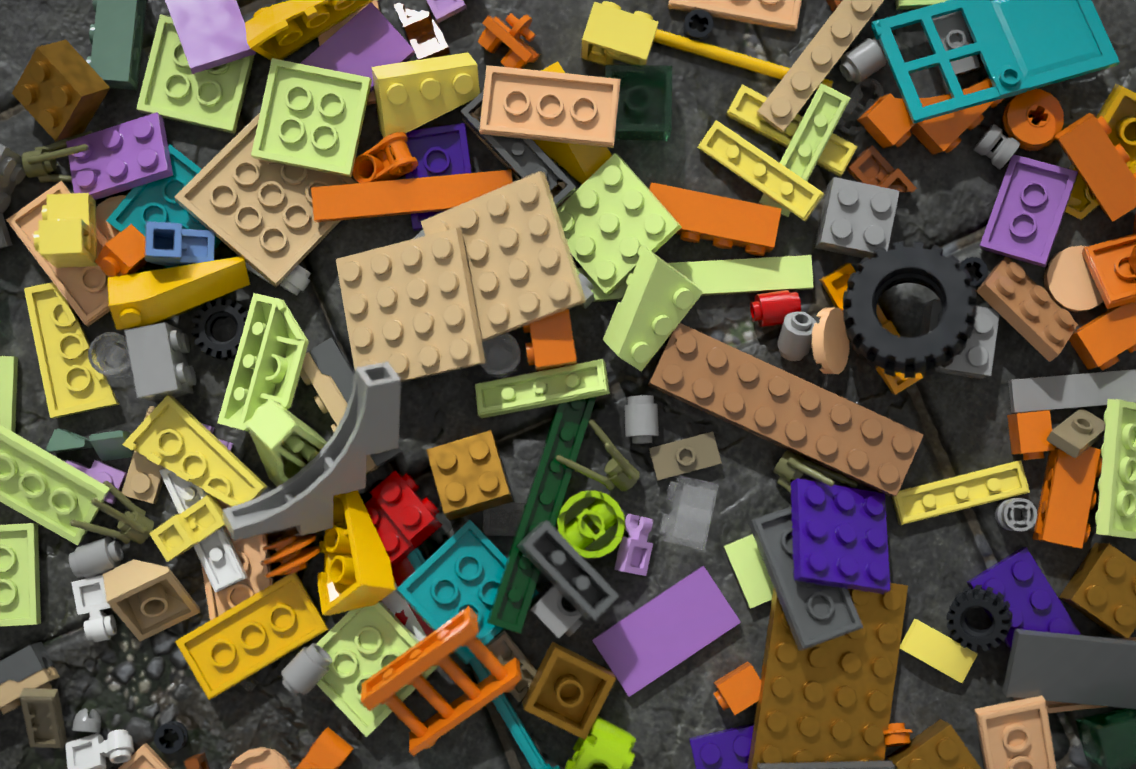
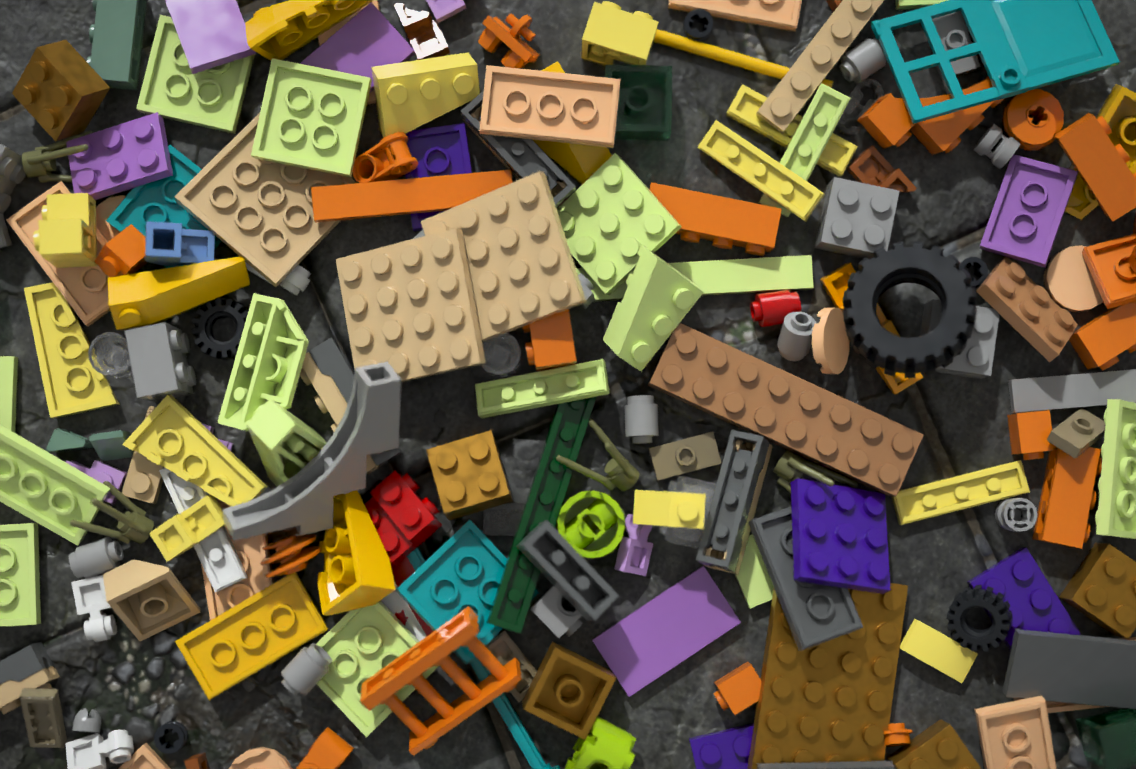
(669, 509): none -> light yellow slope
(734, 502): none -> dark grey piece

